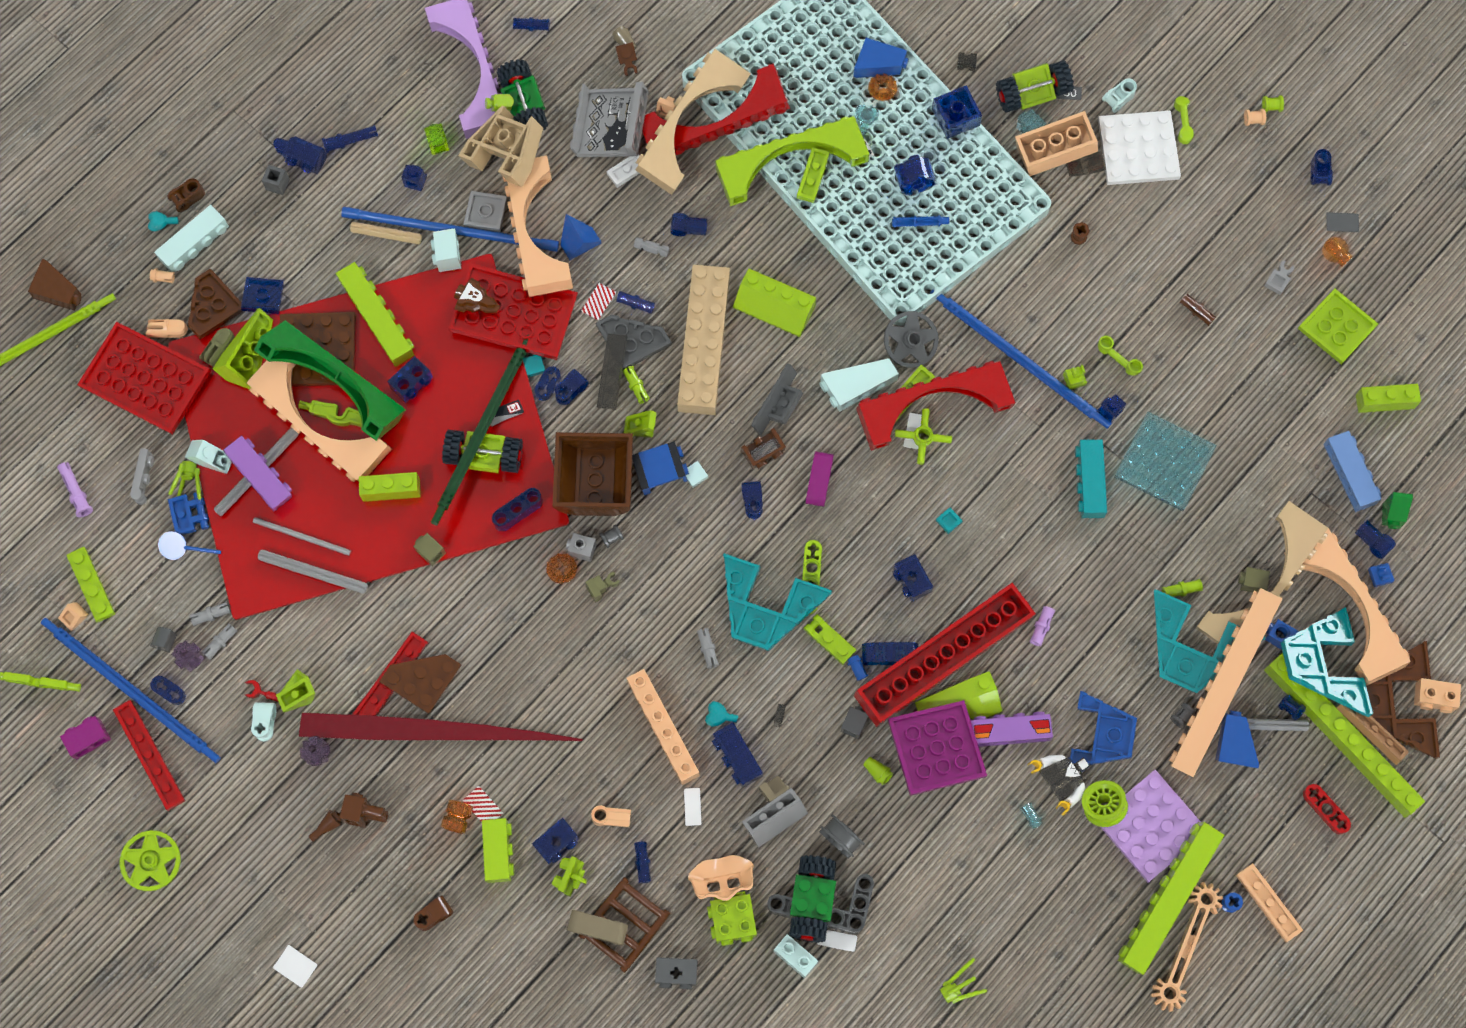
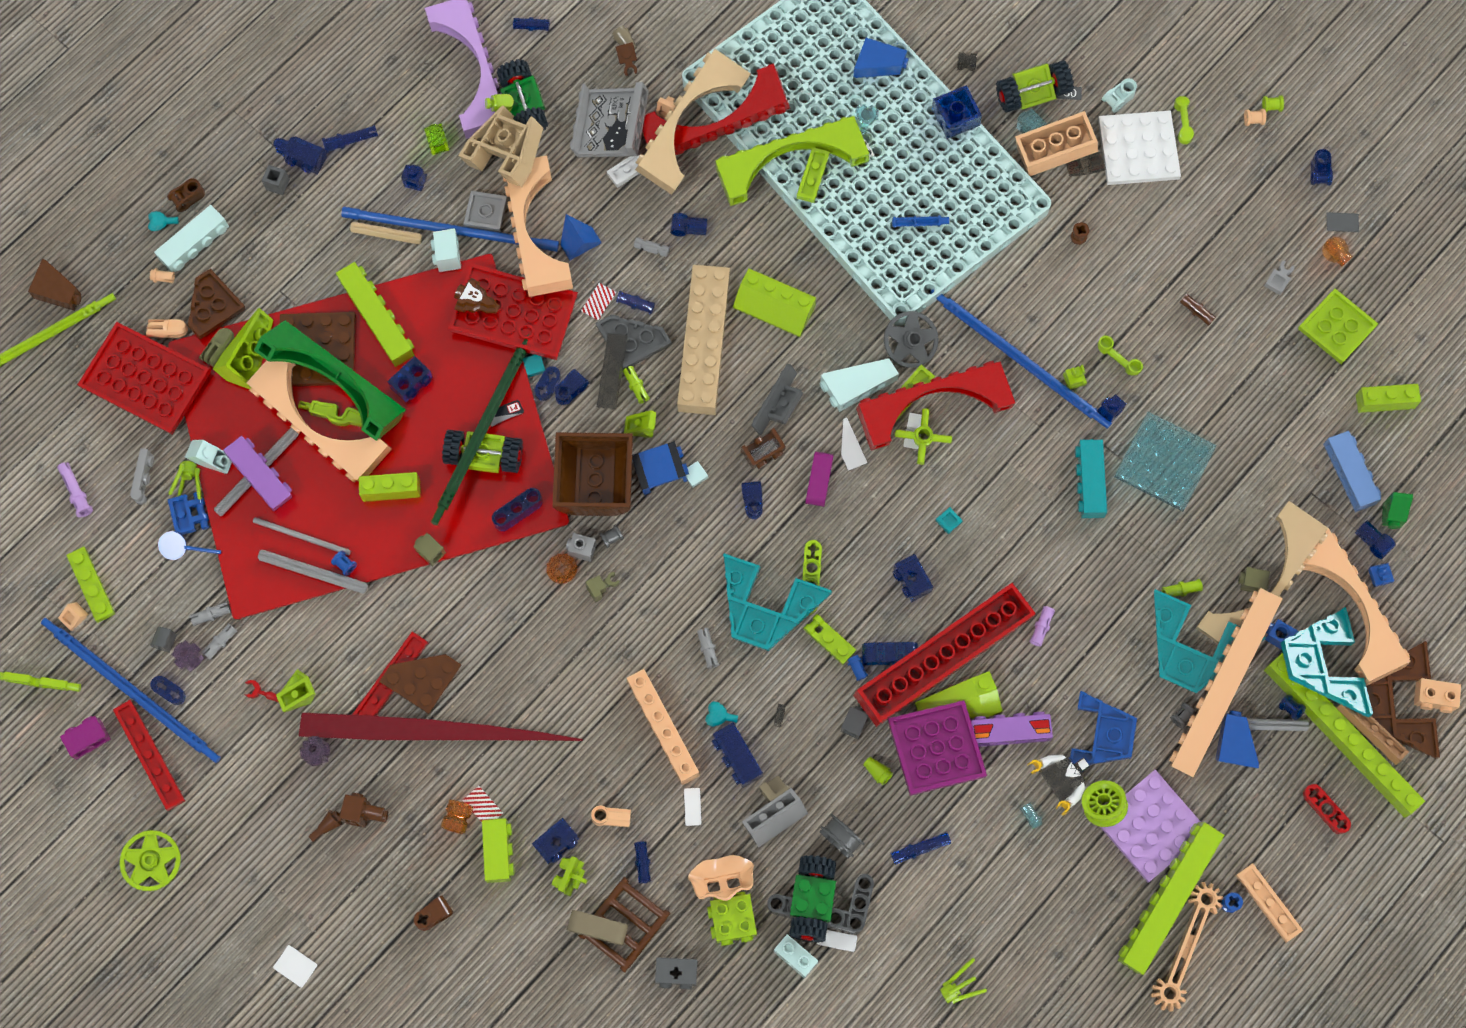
(262, 294): clear blue tile -> none
(263, 717): light aqua piece -> none
(344, 563): none -> blue bush
(851, 450): none -> white sticker
(882, 94): clear orange gear -> none
(915, 175): clear blue brick -> none
(920, 848): none -> clear blue pin

